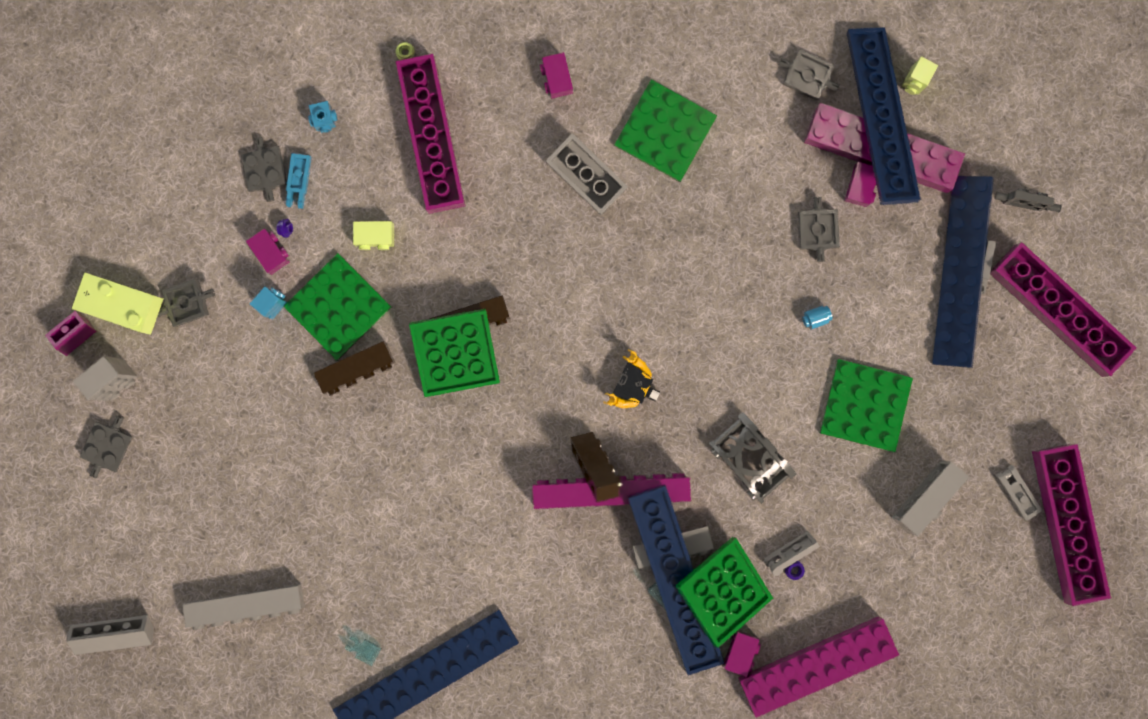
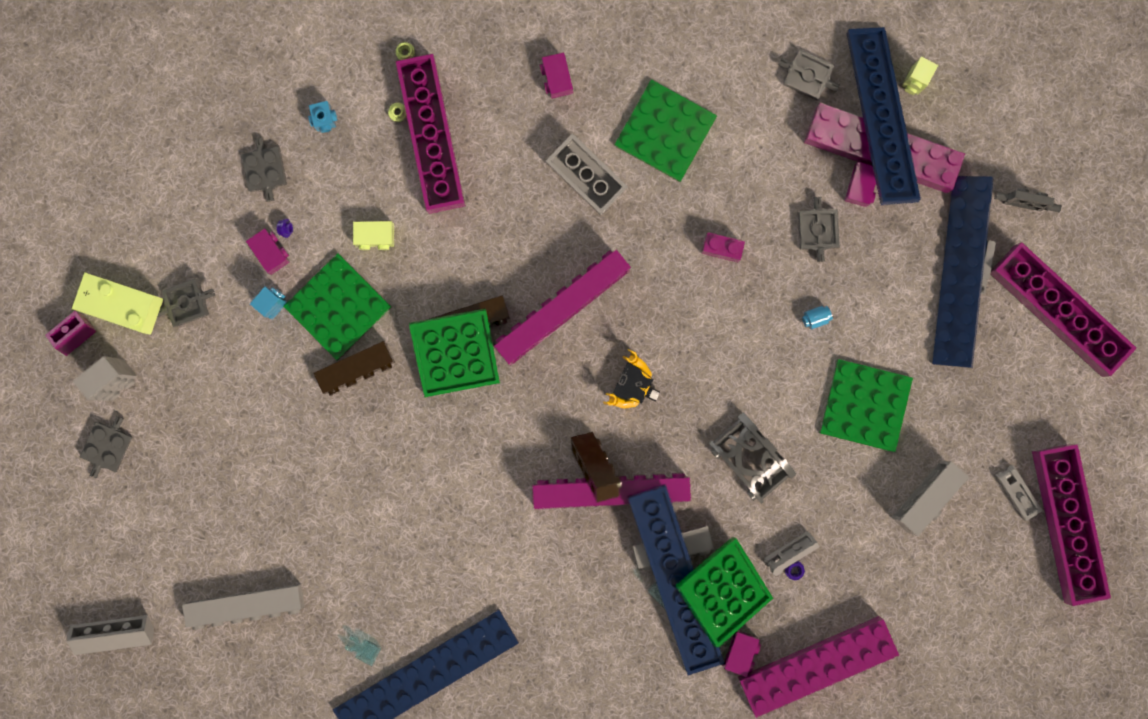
(298, 178): dark azure hinge -> none
(397, 118): none -> yellowish green plate
(563, 307): none -> magenta brick
(723, 247): none -> magenta brick

